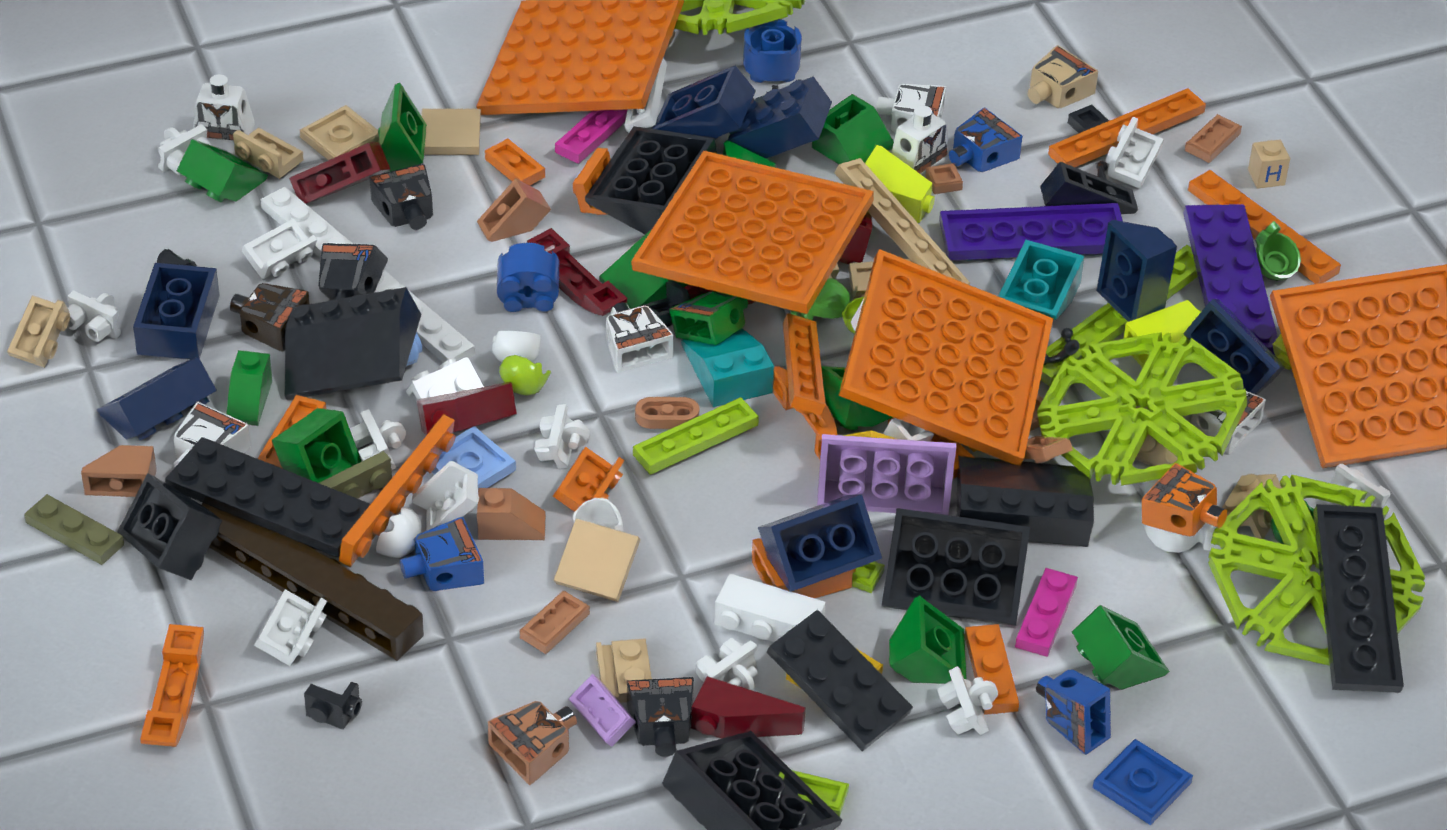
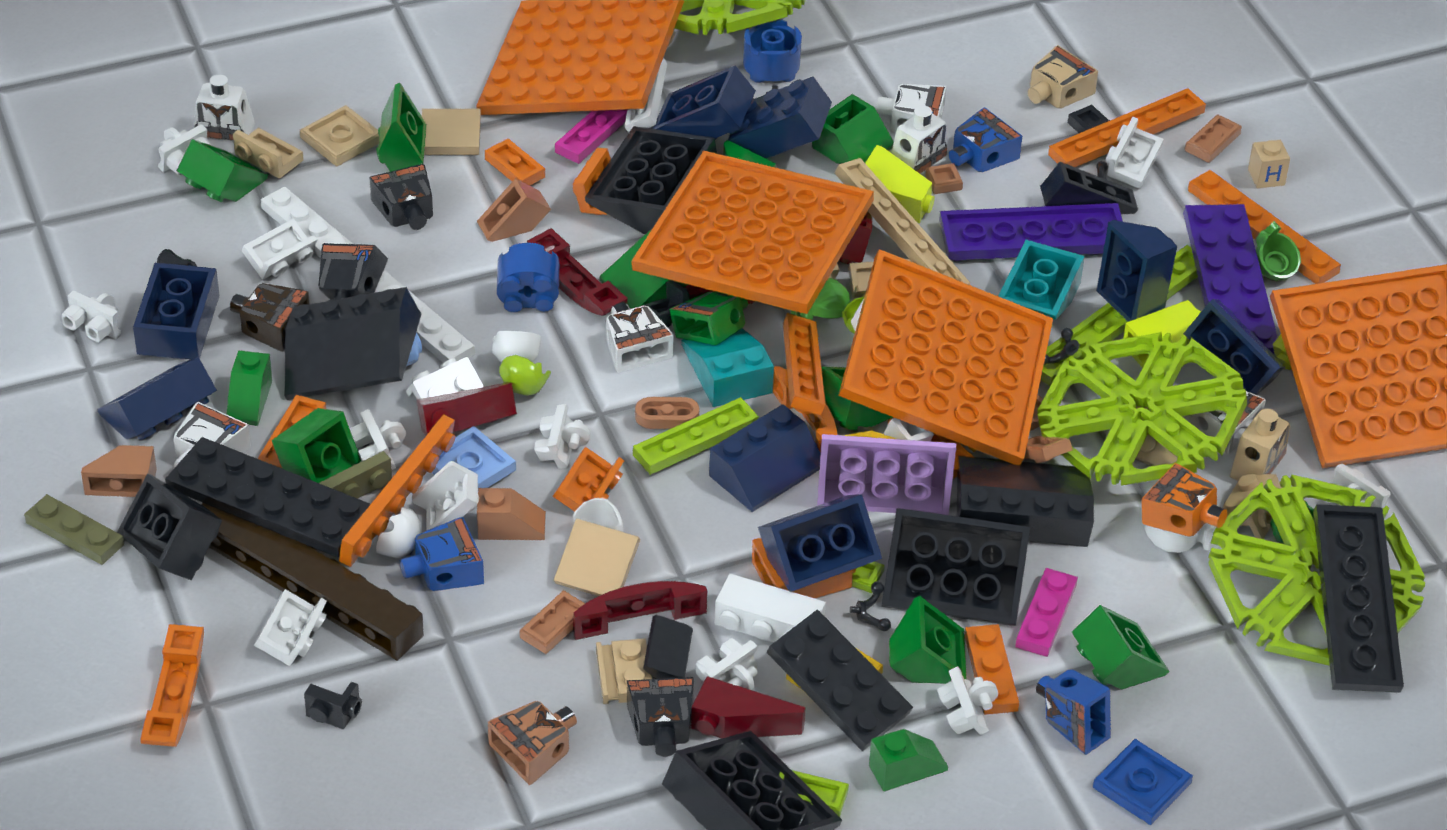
(39, 330): tan bracket -> none
(340, 172): dark red slope -> none
(602, 710): lavender plate -> none
(638, 600): none -> dark red slope
(667, 648): none -> black slope
(765, 458): none -> dark blue slope
(861, 607): none -> black piece
(904, 758): none -> green slope
(1266, 435): none -> tan torso

